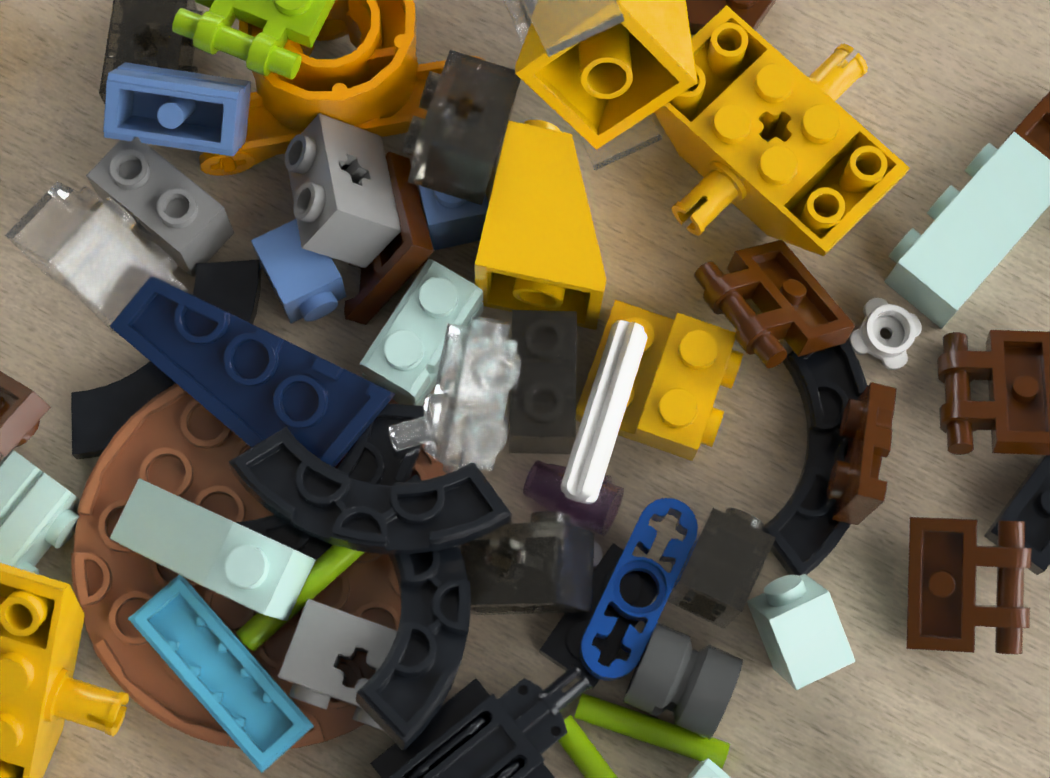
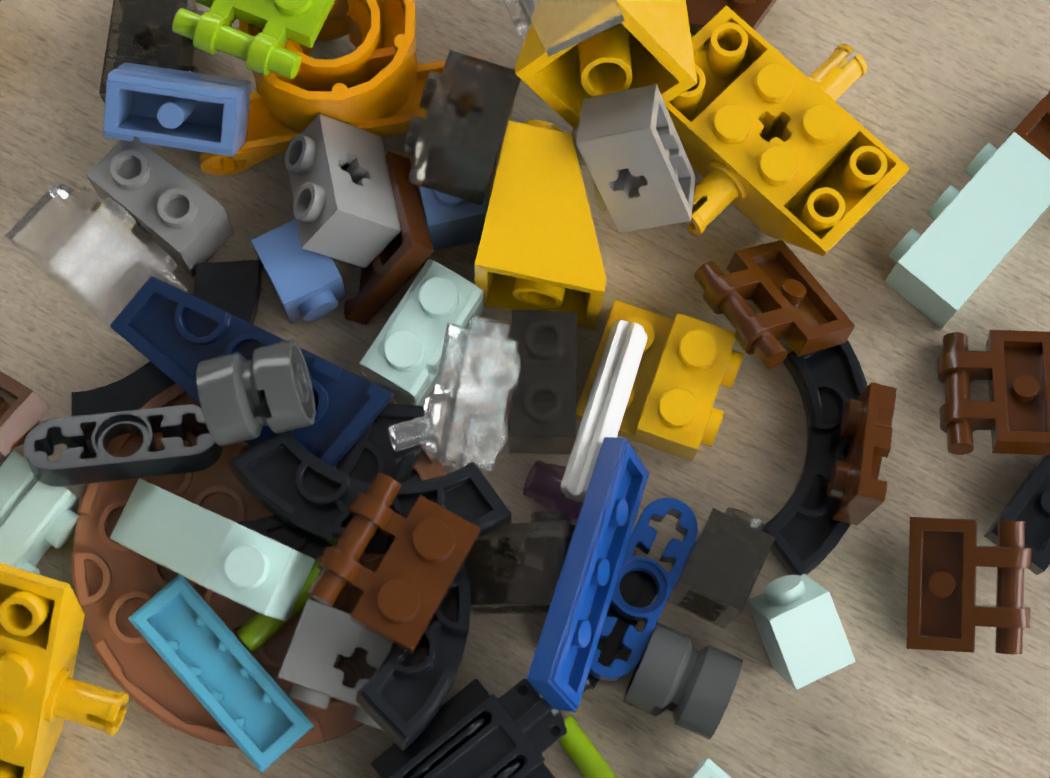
(74, 431): none -> black beam
(233, 399): none -> dark grey wheel
(414, 572): none -> reddish brown plate
(588, 576): none -> blue tile
(635, 159): none -> light grey brick
(650, 730): lime piece -> none
(902, 326): white plate -> none

